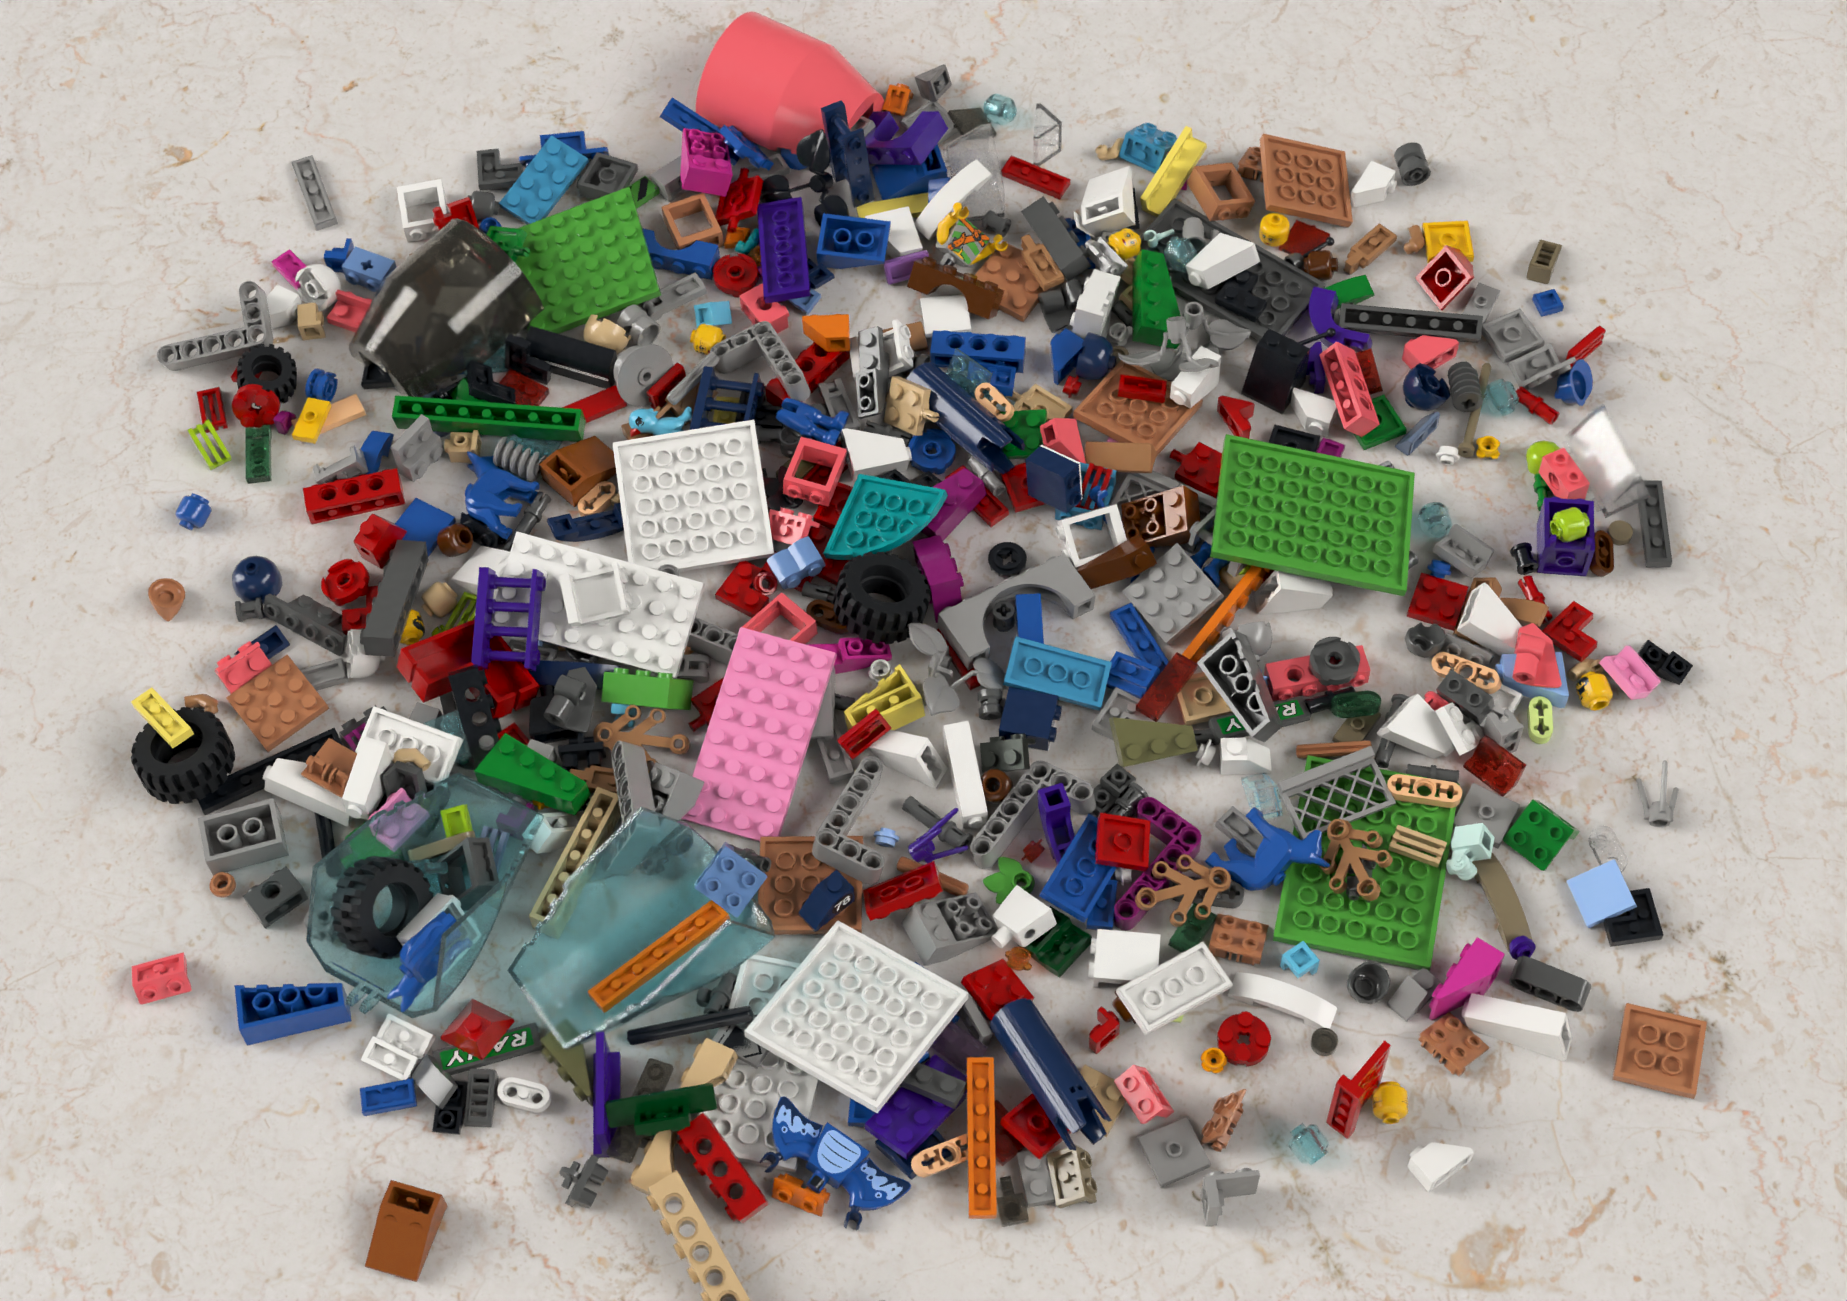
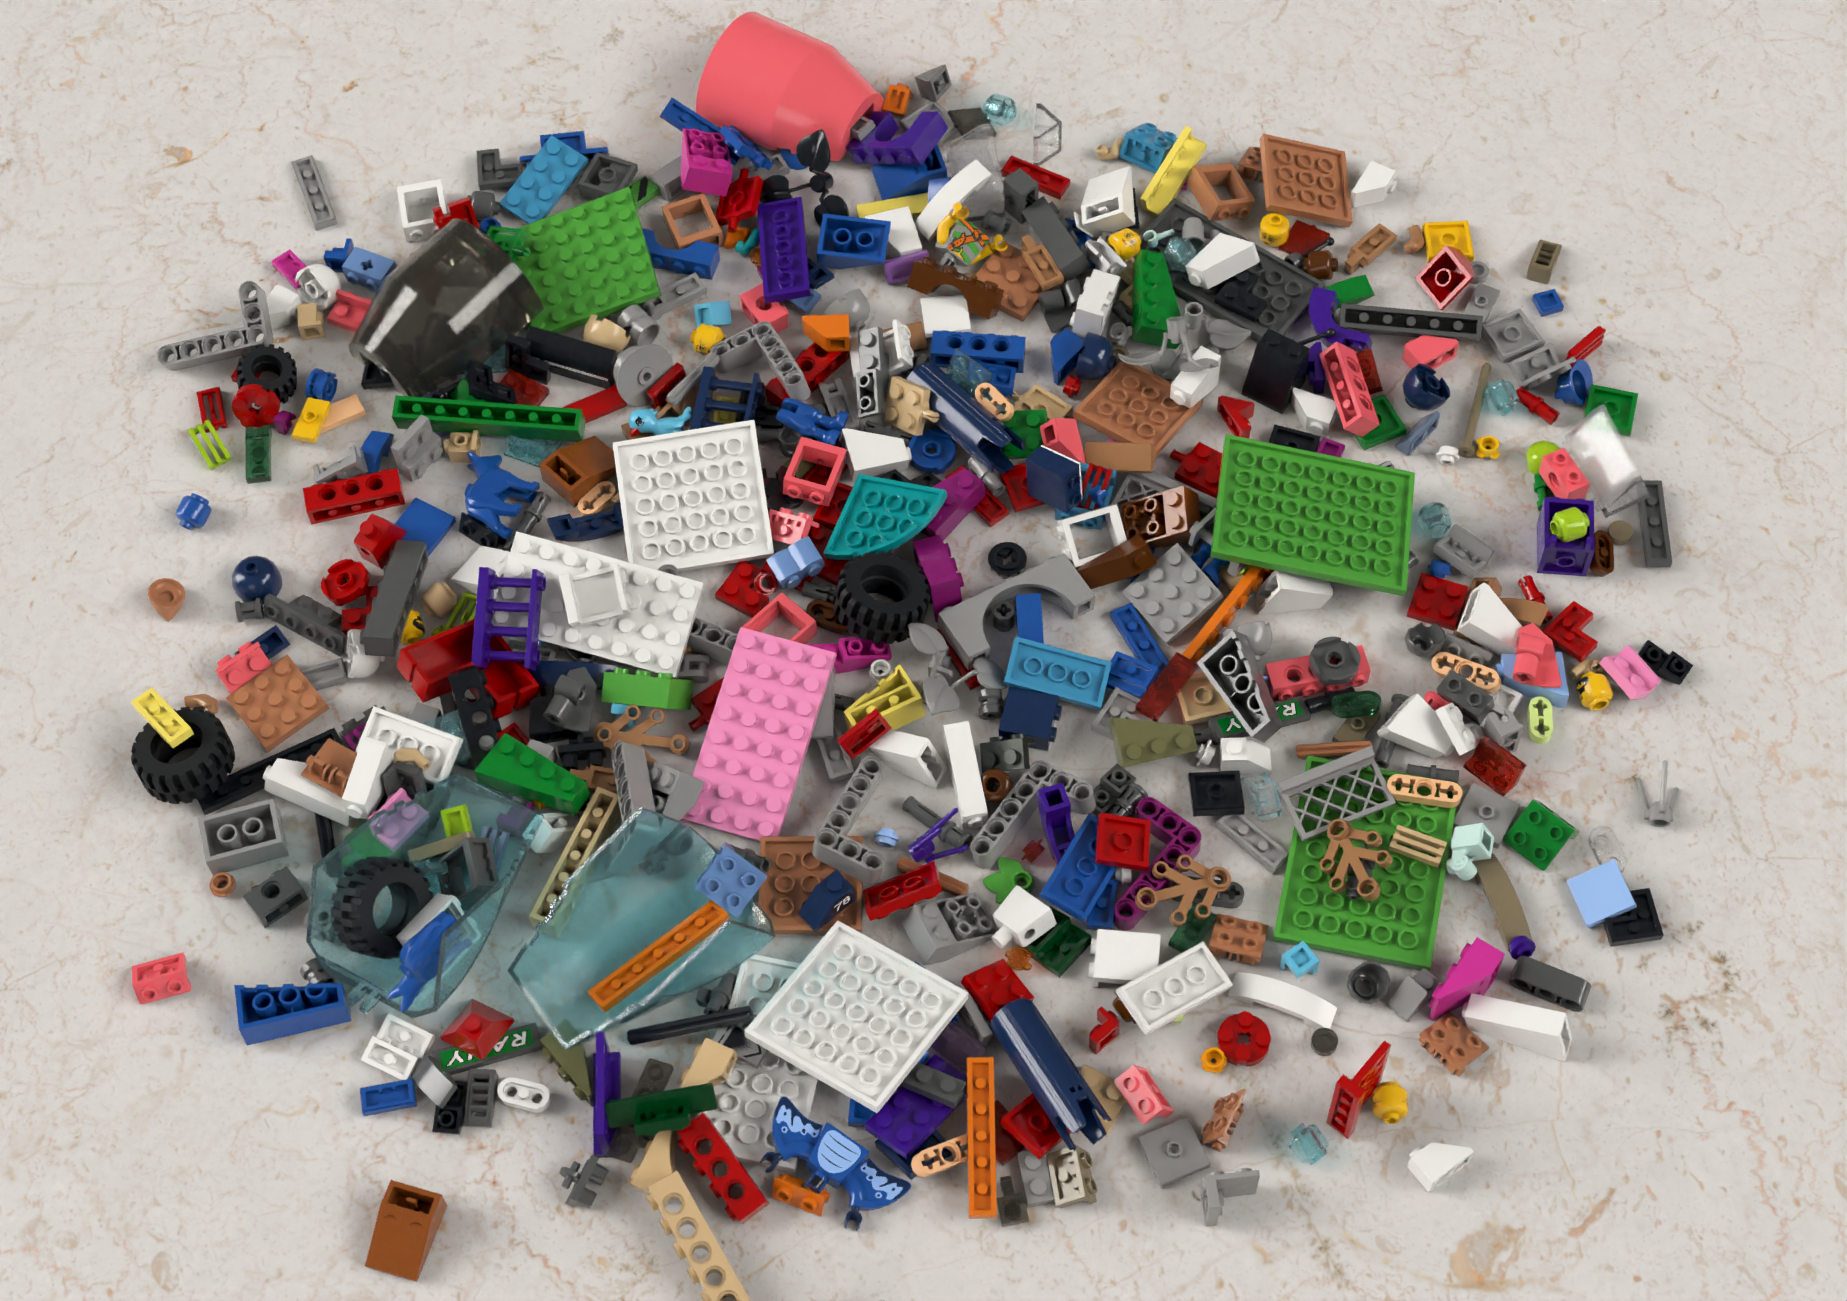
(315, 973): none -> dark grey wheel
(455, 540): reddish brown head -> none
(516, 460): light grey piece -> none
(735, 285): red plate -> none
(848, 153): dark blue fence -> none
(854, 305): none -> light grey cylinder
(1019, 193): none -> dark grey brick
(1142, 388): red tile -> none
(1216, 793): none -> black tile
(1272, 857): blue animal -> none
(1412, 164): dark grey wheel -> none
(1464, 387): dark grey piece -> none
(1480, 272): none -> light grey tile
(1524, 558): black bush -> none
(1619, 404): none -> green plate
(1660, 1050): nougat plate -> none

